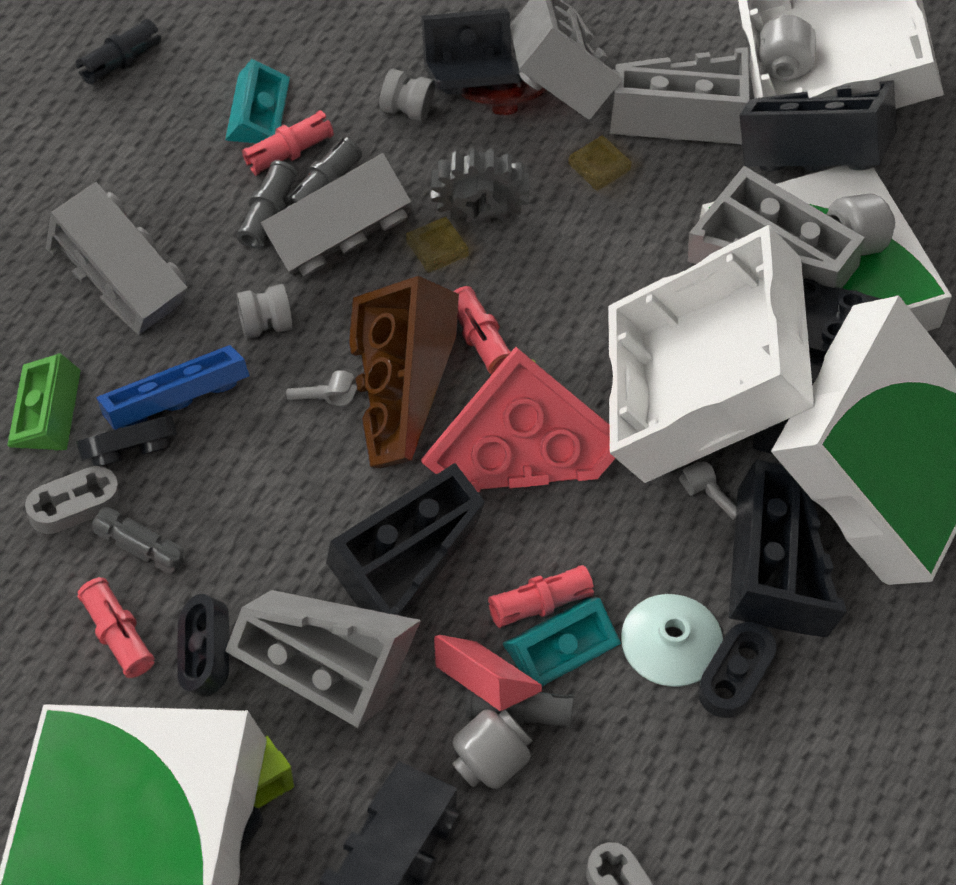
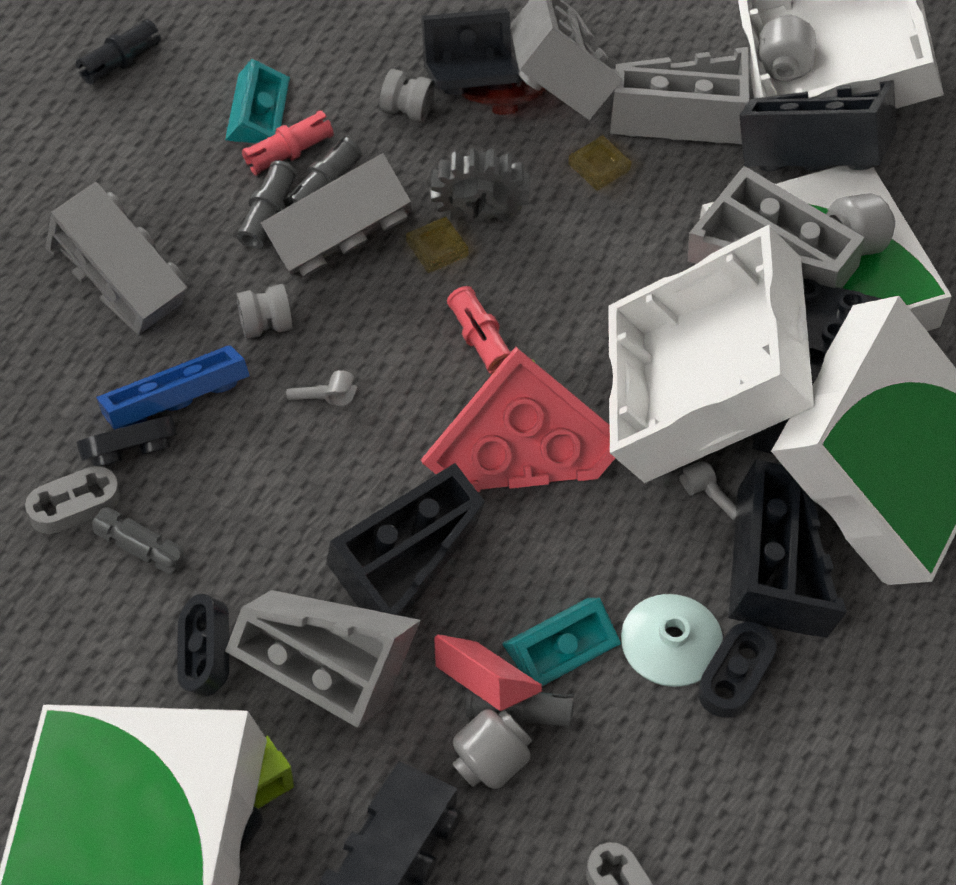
(45, 404): bright green slope -> none
(115, 627): coral pin -> none
(404, 348): reddish brown wedge -> none
(541, 596): coral pin -> none

